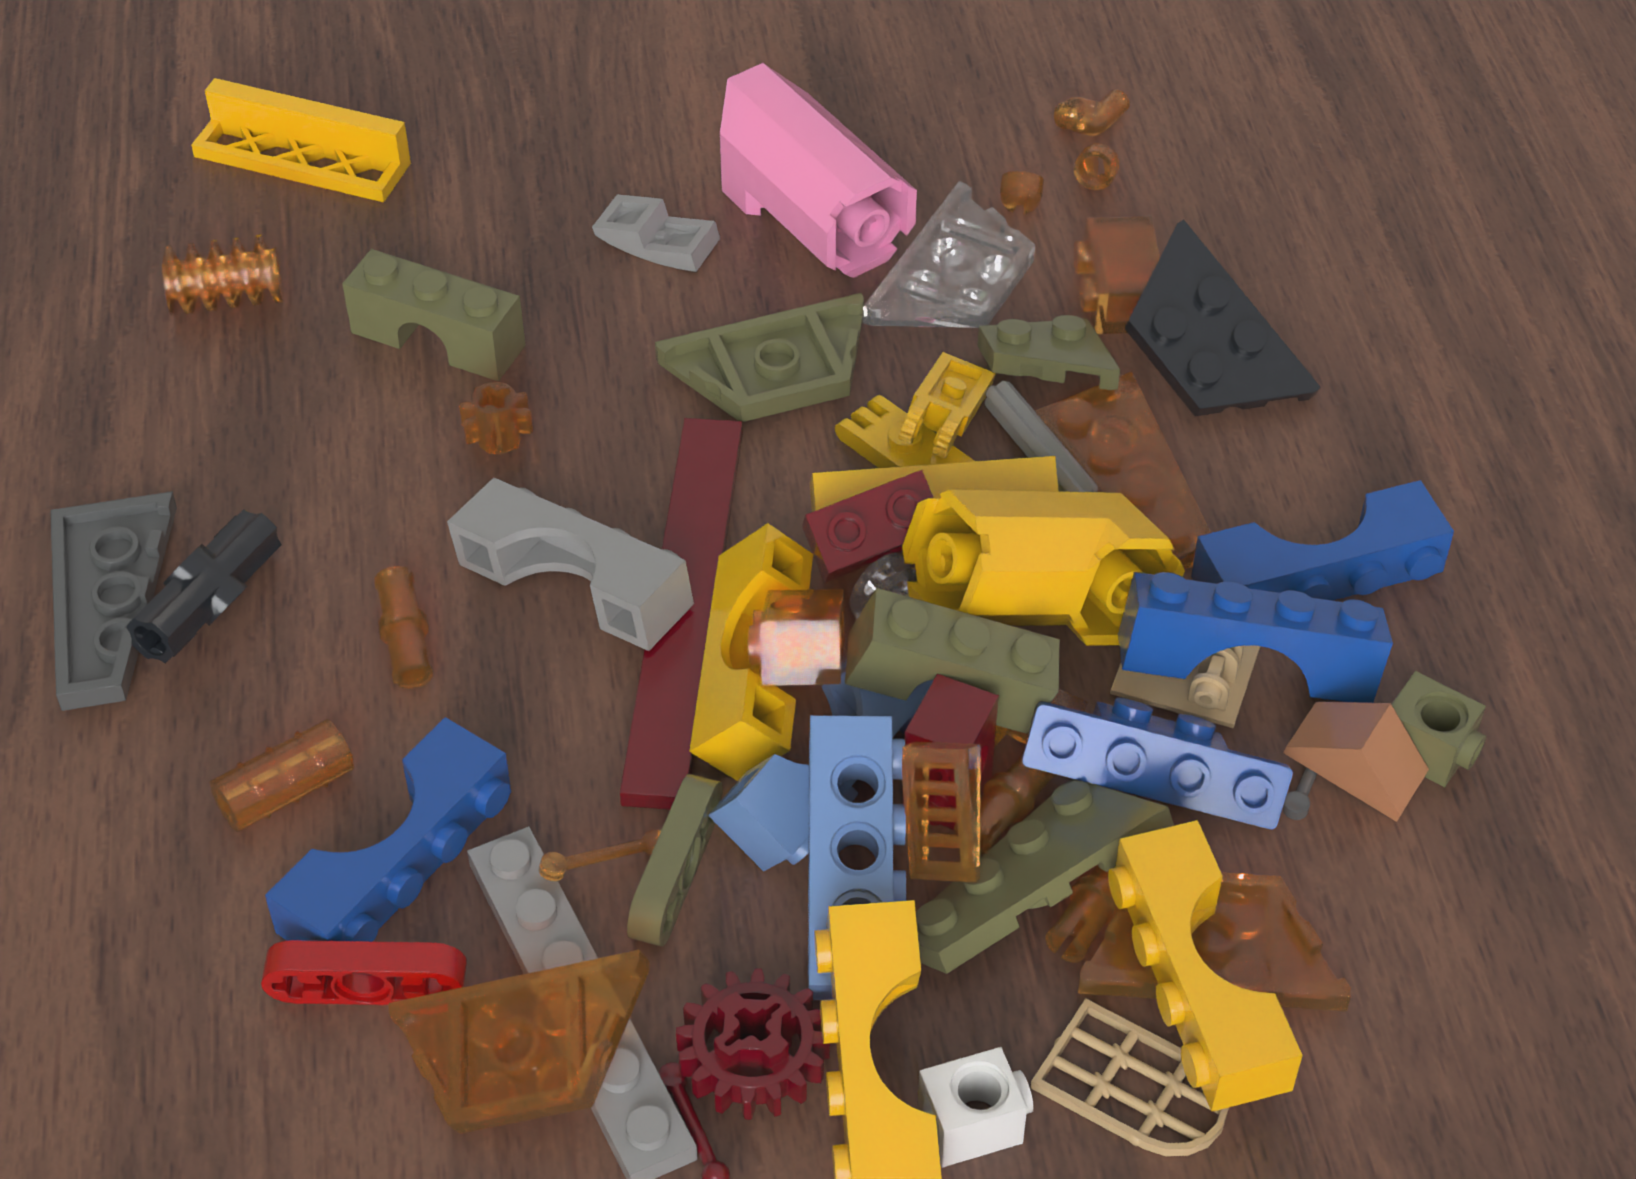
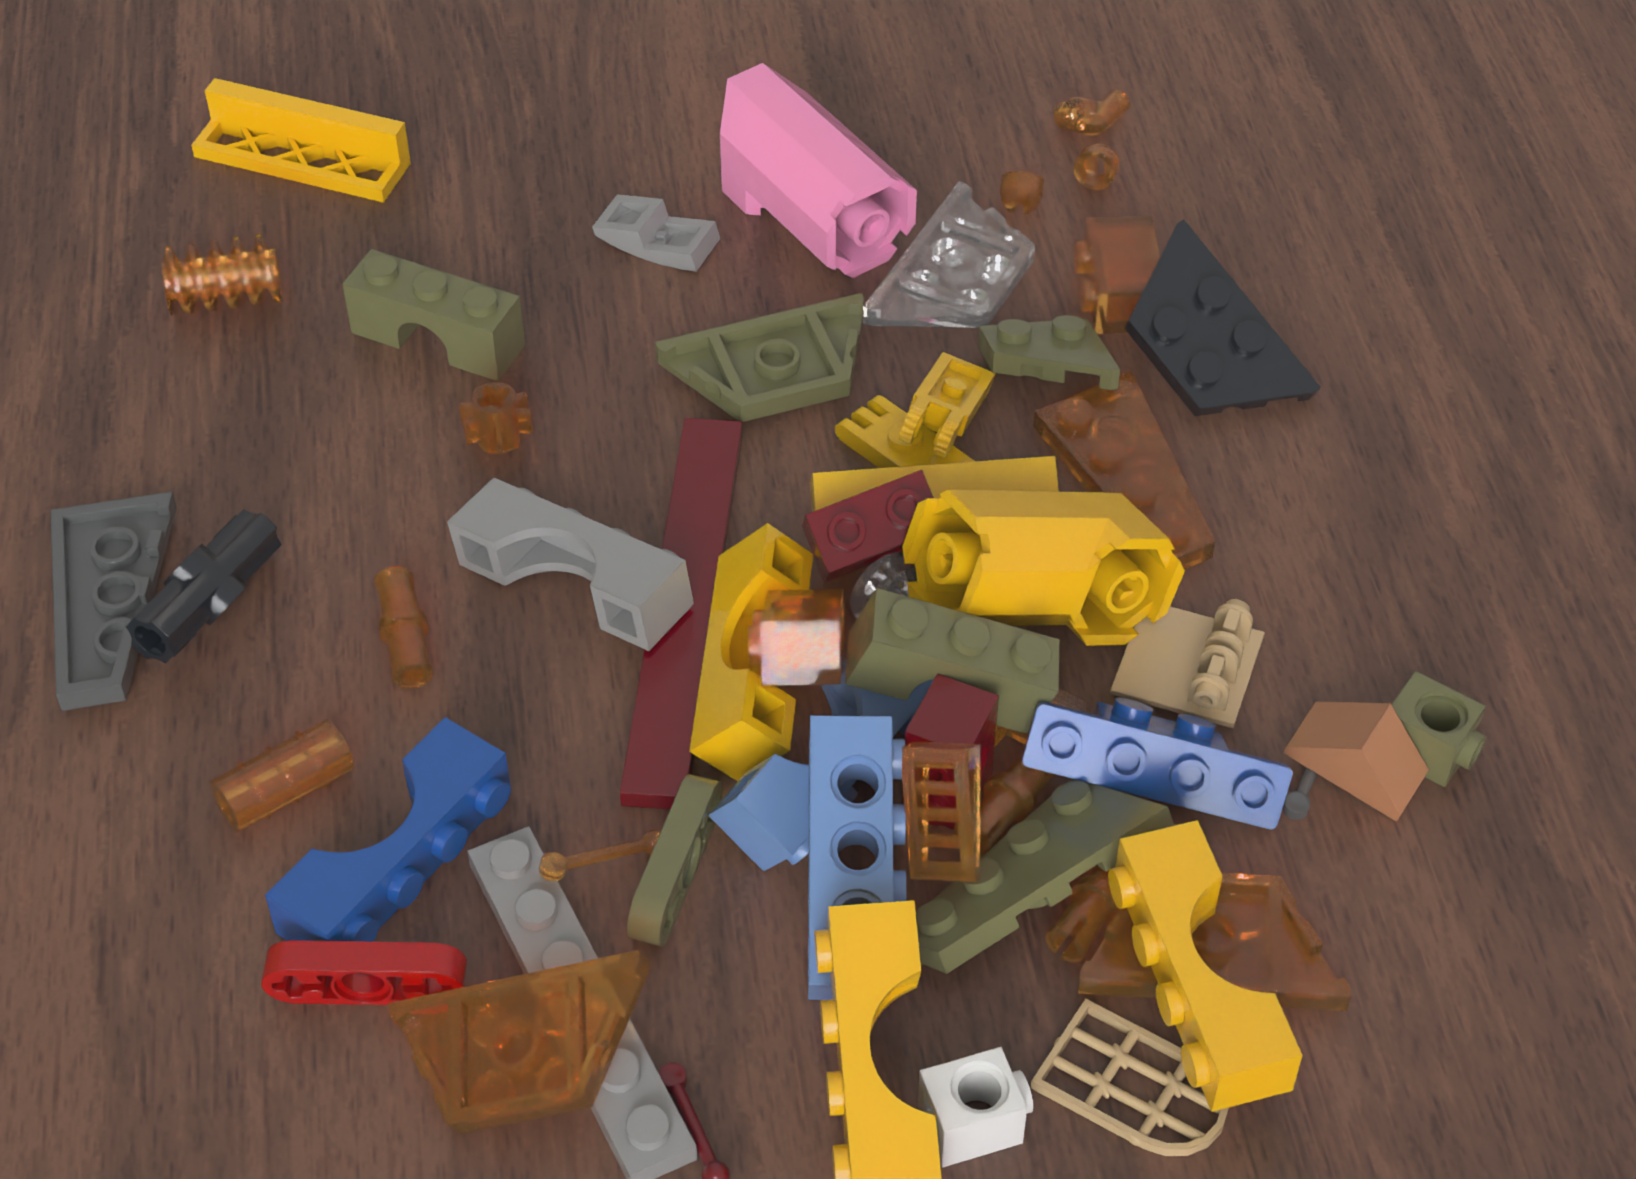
(752, 1043): dark red gear -> none
(1035, 437): light grey axle -> none
(1180, 622): blue arch -> none
(1396, 541): blue arch -> none

